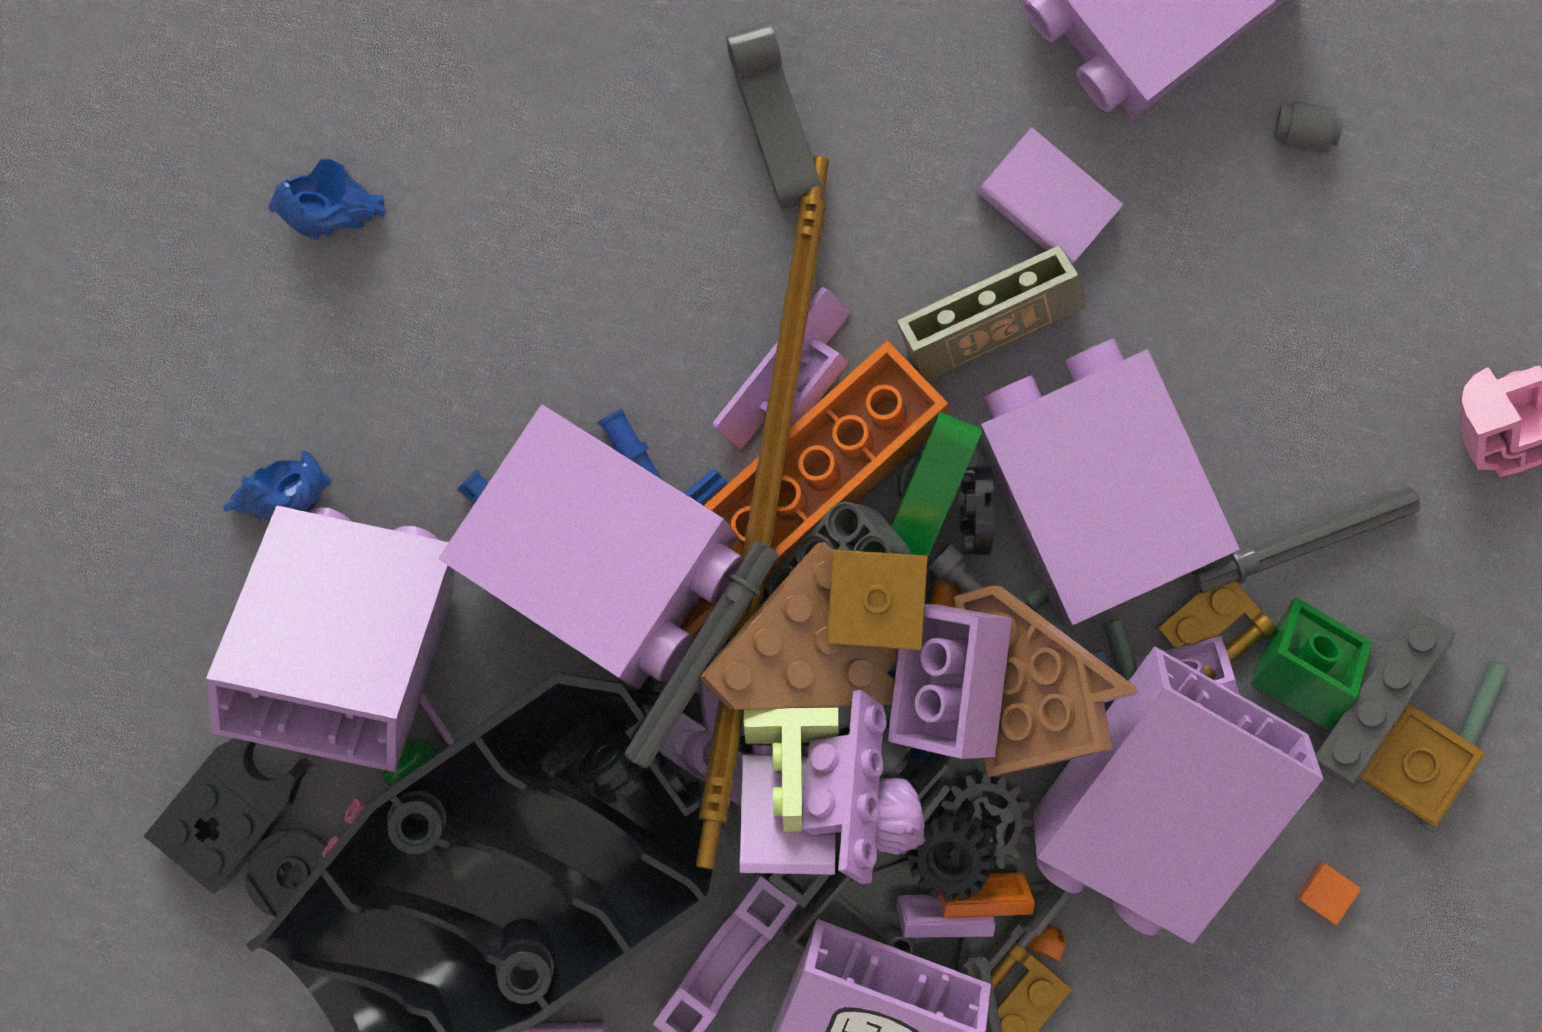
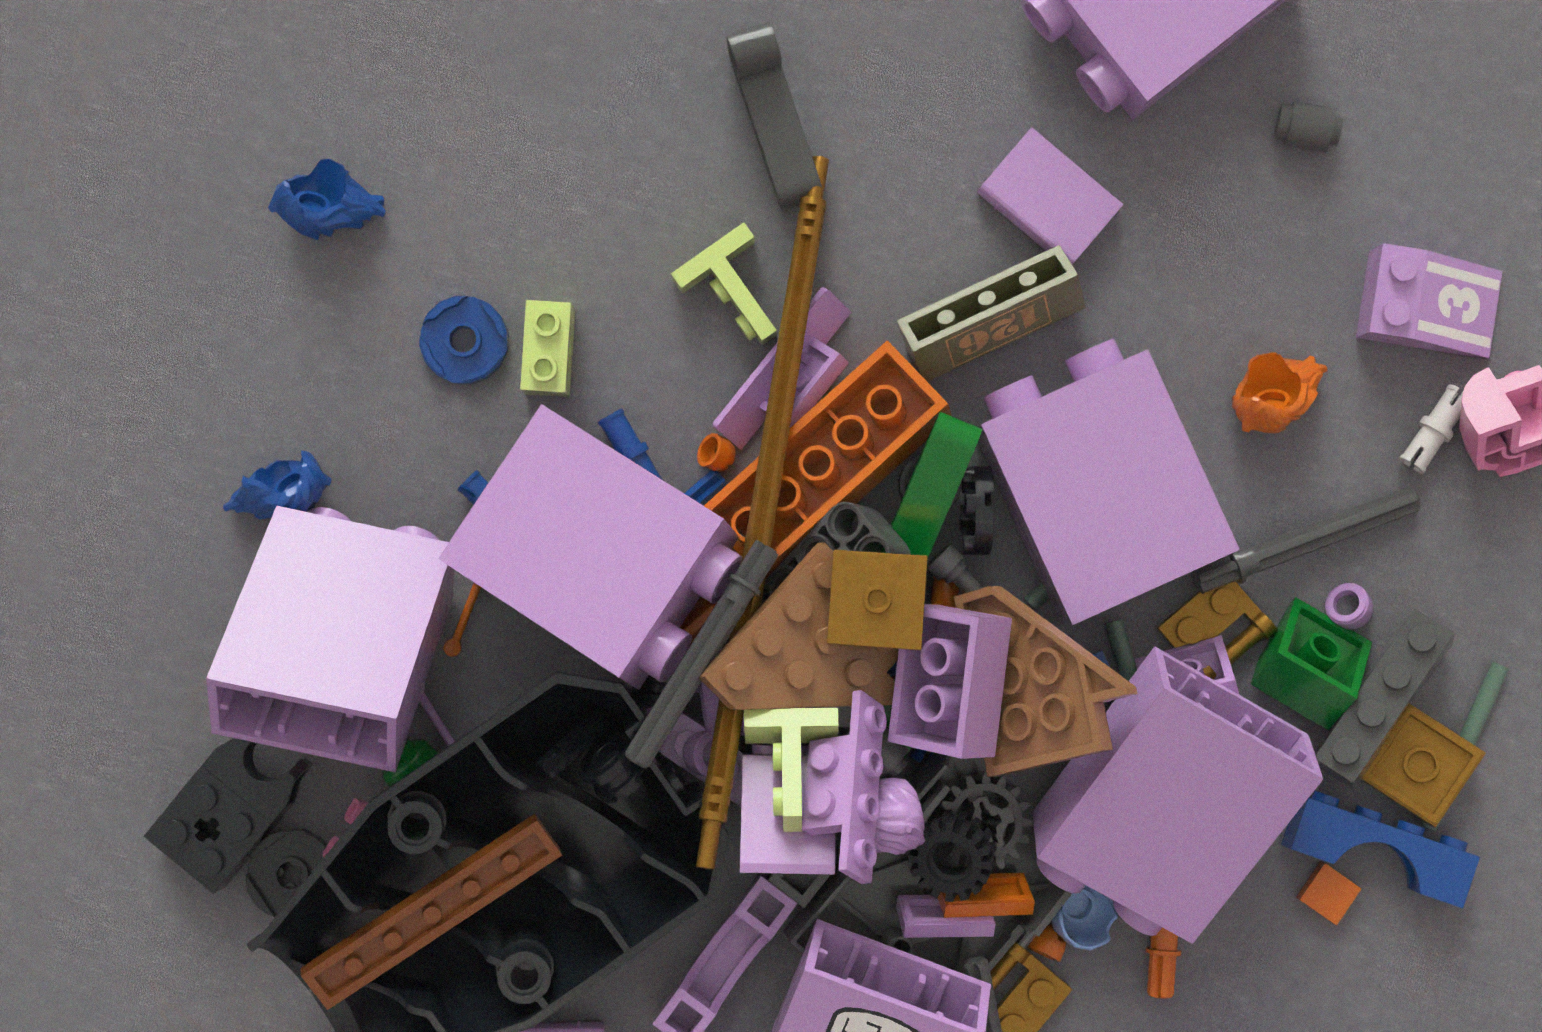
(430, 912): none -> dark orange plate
(453, 646): none -> orange hinge
(476, 363): none -> blue tile
(547, 348): none -> yellowish green brick
(716, 453): none -> orange hinge
(727, 283): none -> yellowish green bracket
(1085, 919): none -> light blue hair
(1162, 964): none -> orange axle
(1276, 391): none -> orange hair
(1357, 618): none -> lavender piece
(1428, 301): none -> lavender slope
(1431, 867): none -> blue arch
(1434, 430): none -> white pin

